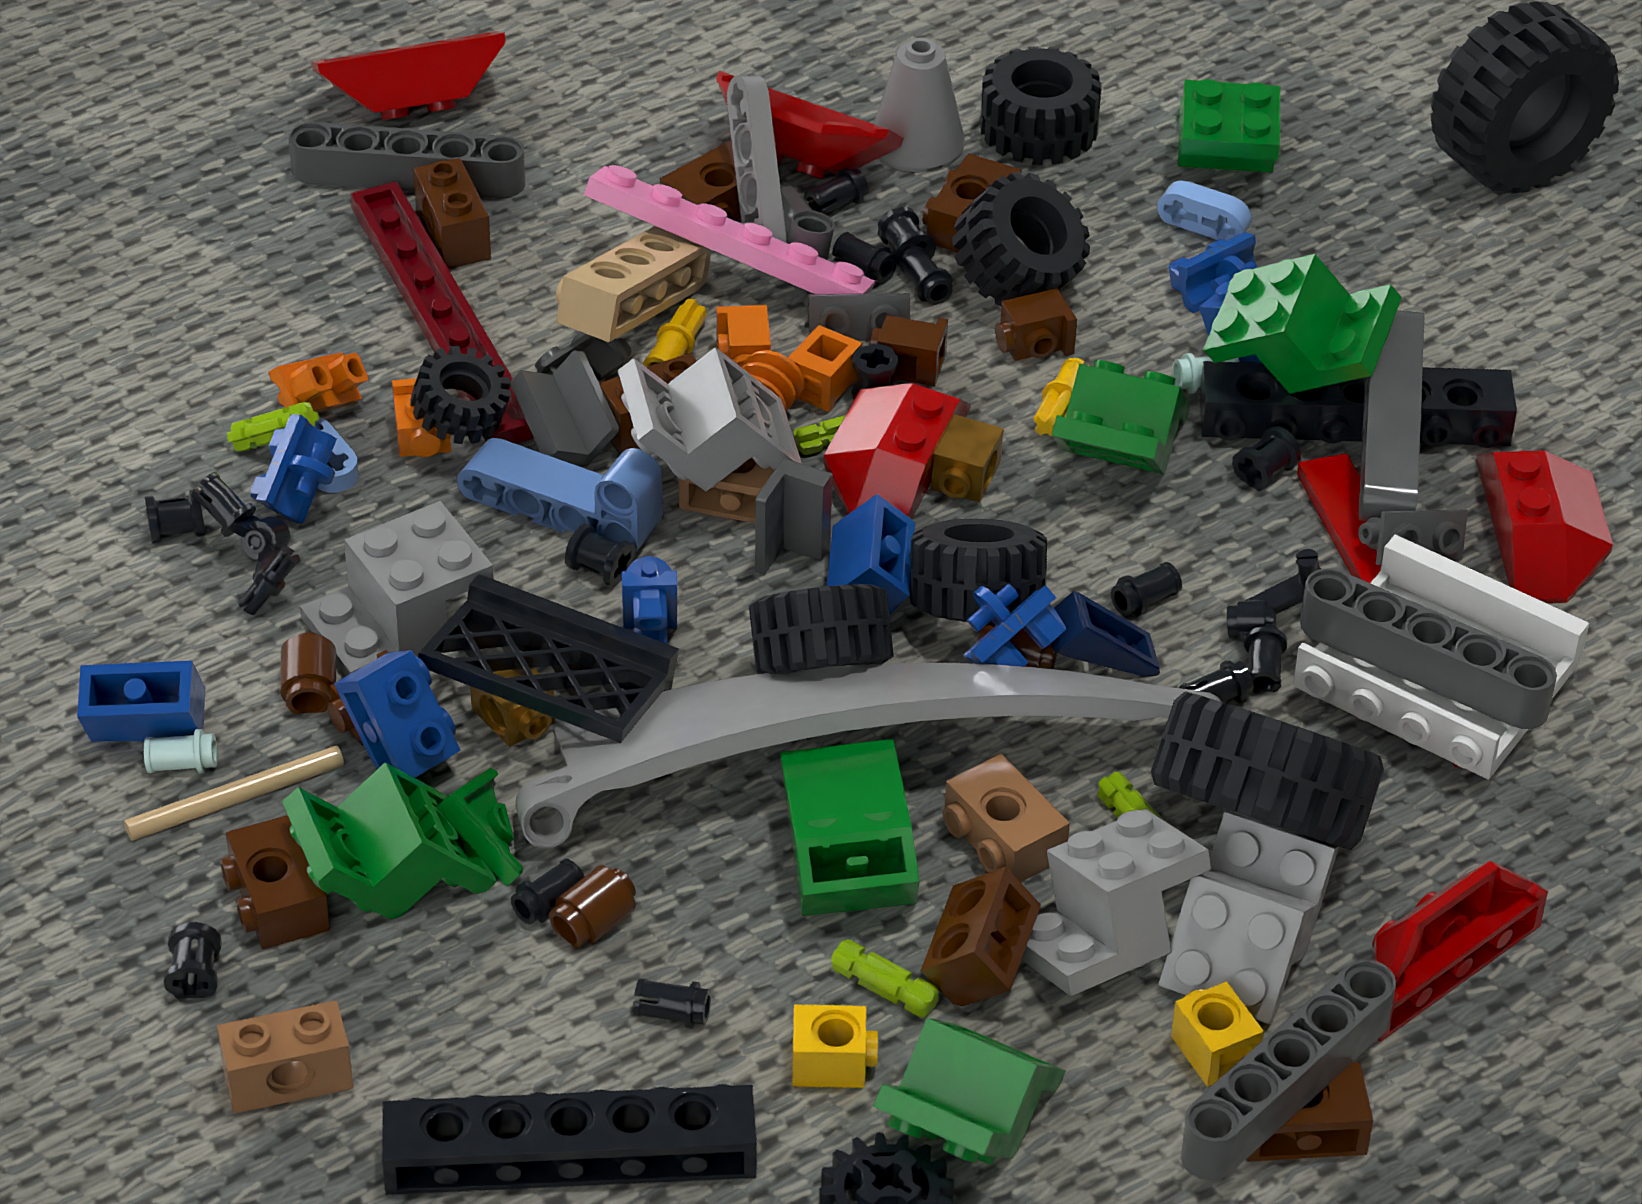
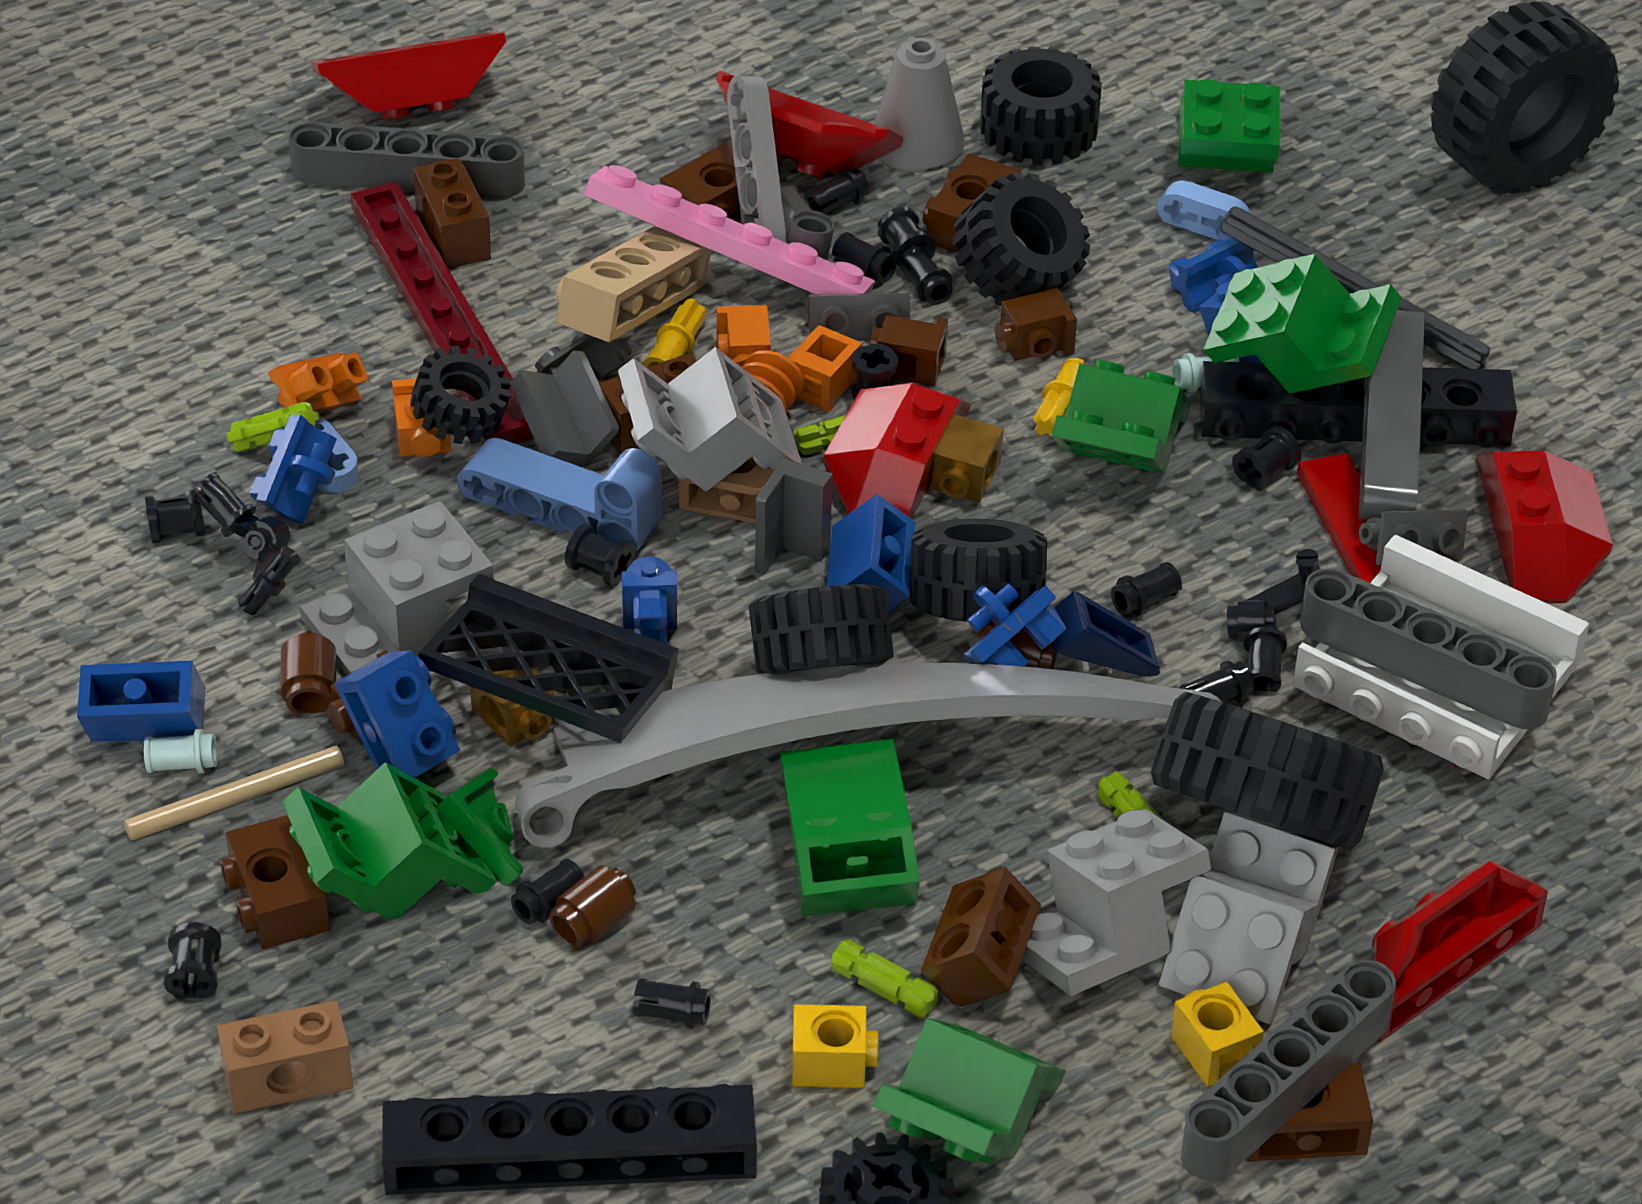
(1003, 818): medium nougat brick -> none
(1281, 246): none -> black axle

